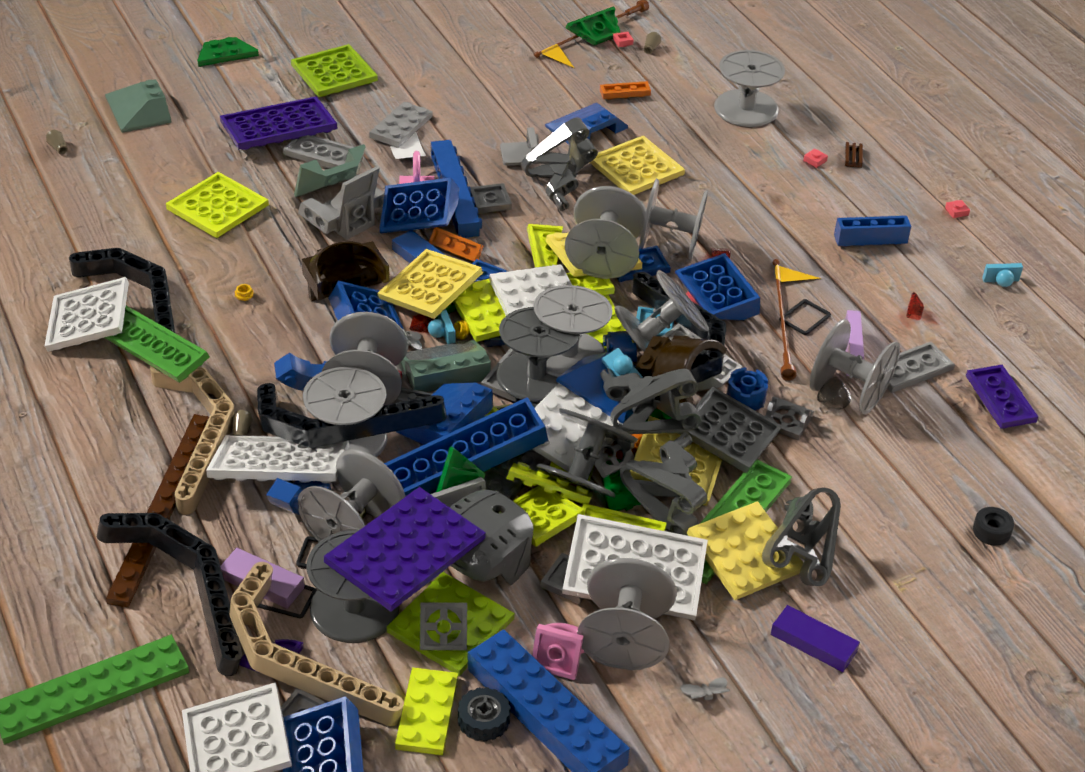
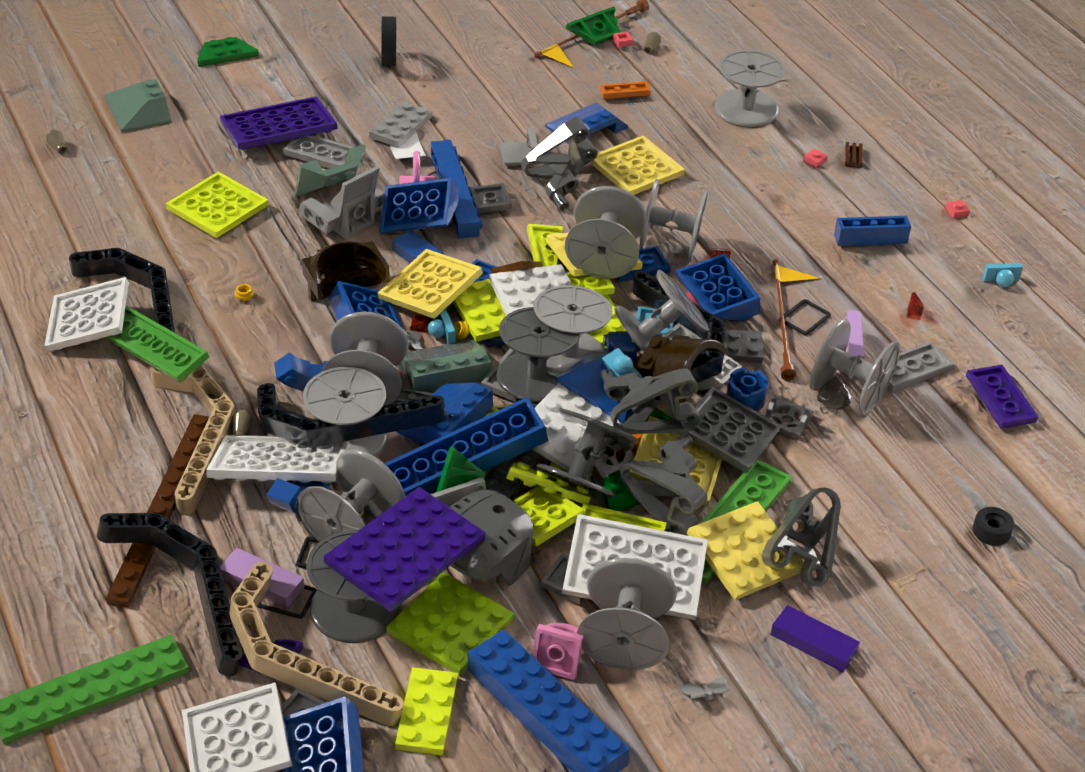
(334, 70): lime plate -> none
(388, 40): none -> black tyre
(455, 244): orange plate -> none
(459, 643): flat silver piece -> none
(487, 725): black wheel -> none
(521, 265): none -> reddish brown tile
(744, 345): none -> flat silver plate

